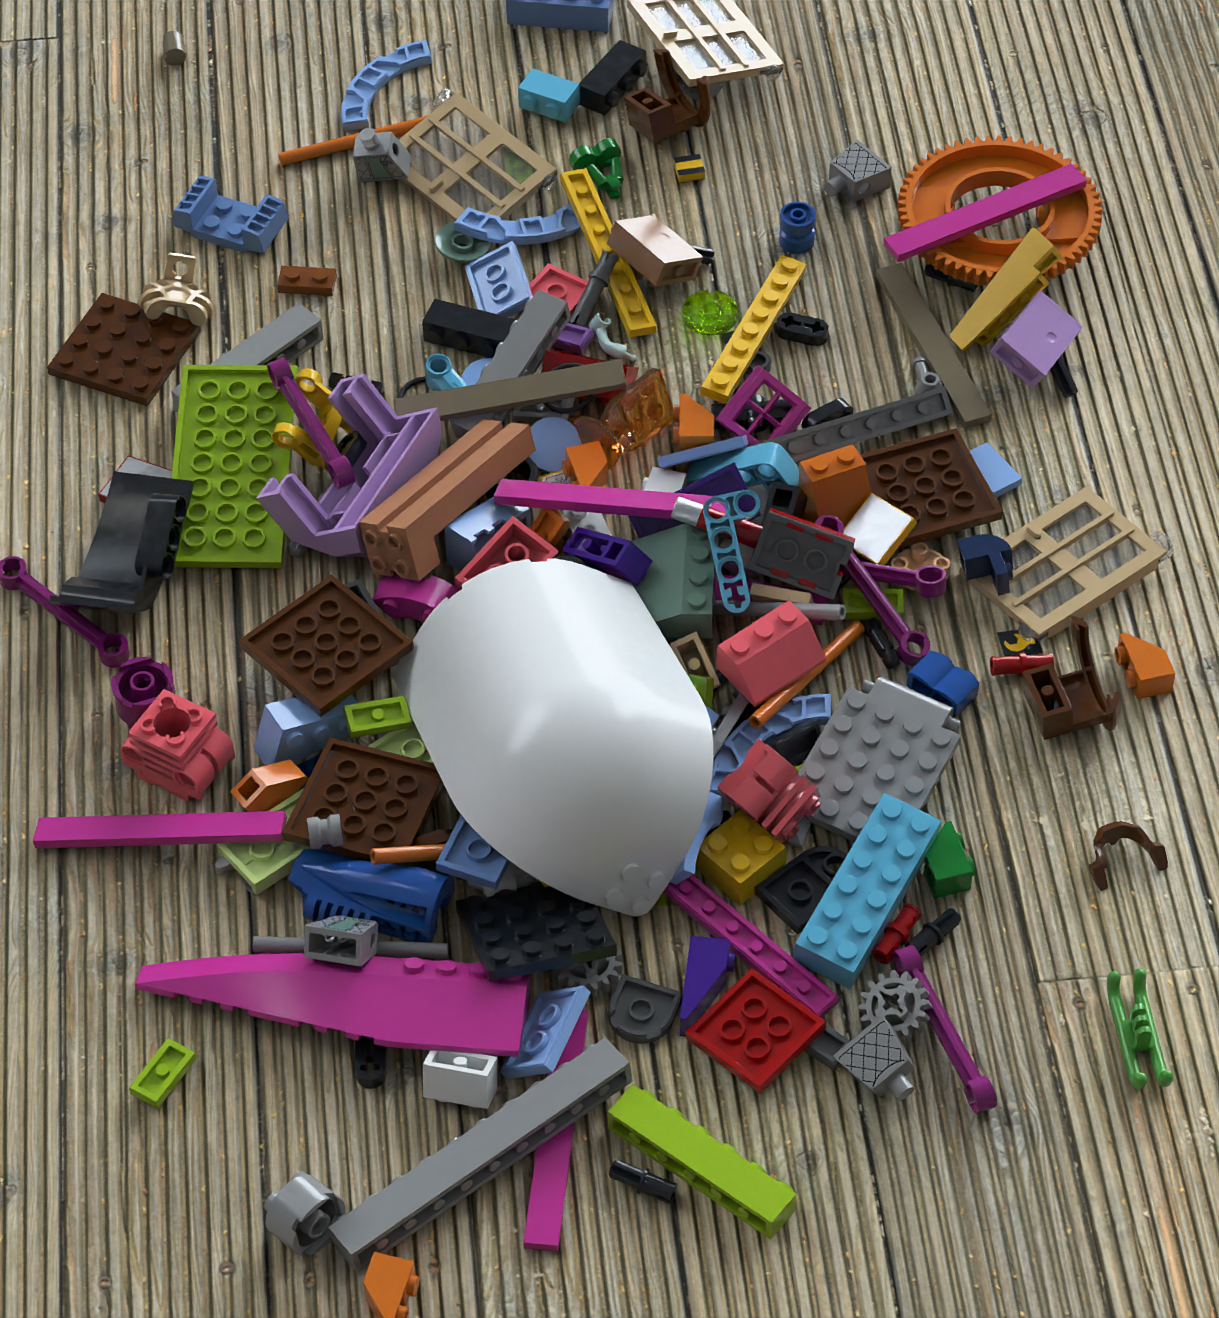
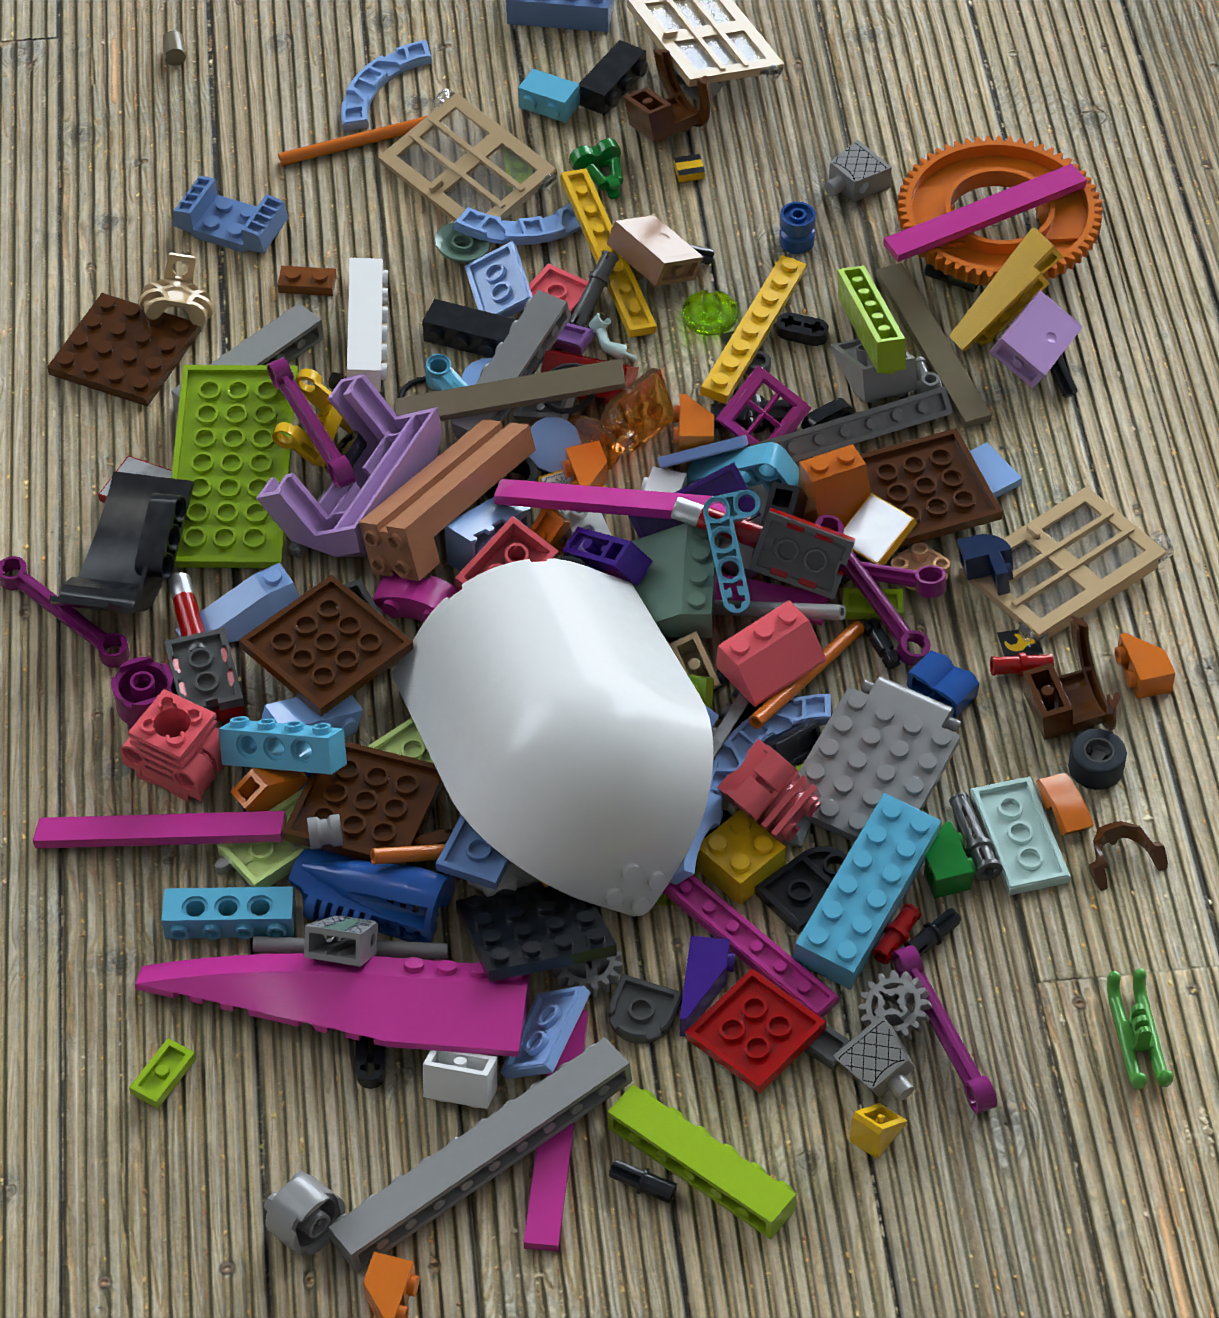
(201, 659): none -> dark grey piece
(241, 903): none -> medium azure brick
(250, 603): none -> light blue wedge
(293, 754): none -> medium azure brick
(366, 319): none -> white brick
(377, 716): lime plate -> none
(380, 156): light grey torso -> none
(775, 594): tan tile -> none
(864, 378): none -> light grey slope
(871, 319): none -> lime brick
(875, 1128): none -> yellow slope
(963, 808): none -> dark grey pin
(1020, 835): none -> light aqua tile
(1066, 802): none -> orange slope
(1097, 759): none -> black wheel

